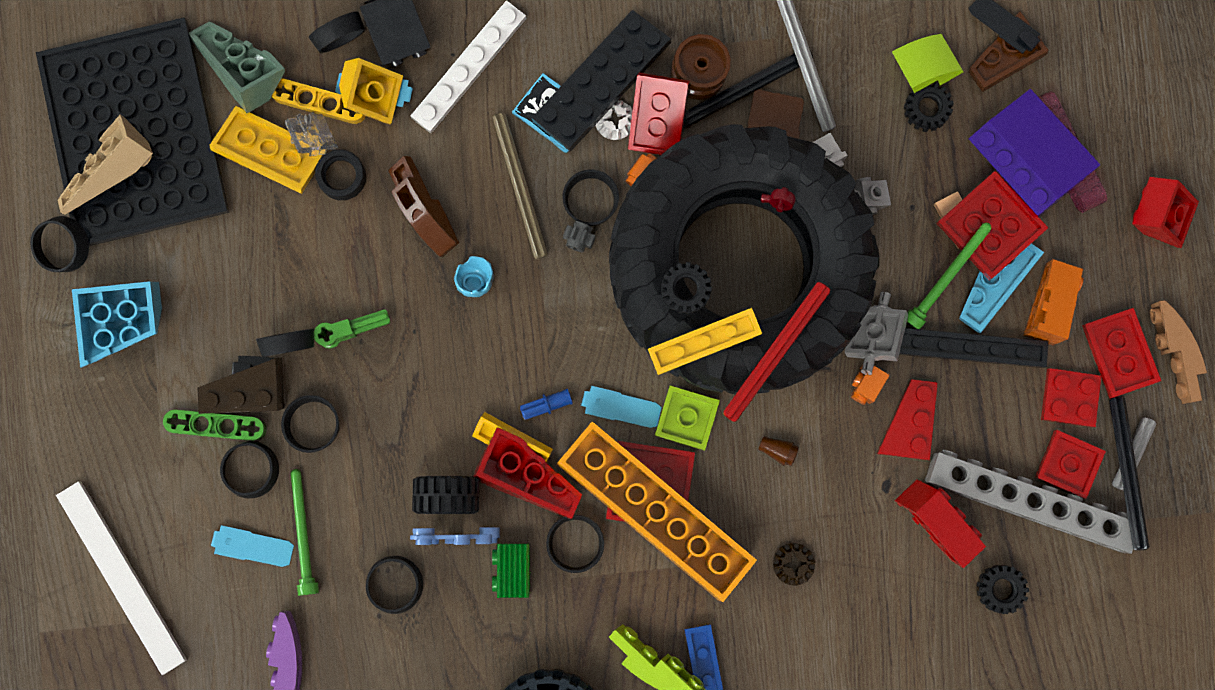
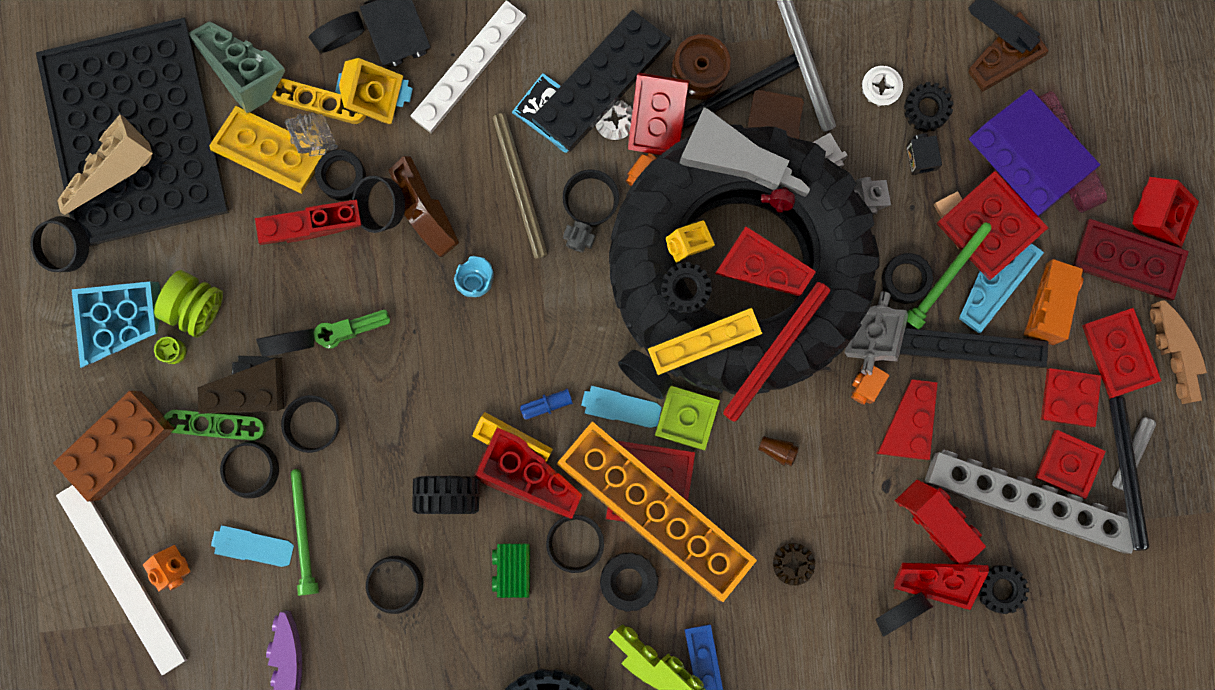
(114, 446): none -> dark orange brick
(165, 348): none -> lime wheel
(167, 569): none -> orange brick
(188, 303): none -> lime wheel
(309, 223): none -> red slope
(361, 194): none -> black tyre
(427, 536): medium blue plant -> none
(641, 371): none -> black tyre
(649, 582): none -> black tyre
(689, 240): none -> yellow bracket
(725, 150): none -> light grey piece
(765, 264): none -> red wing
(892, 80): none -> white gear
(903, 613): none -> black tyre
(921, 264): none -> black tyre
(923, 154): none -> black brick
(927, 61): lime slope -> none
(943, 582): none -> red wing
(1130, 259): none -> dark red plate

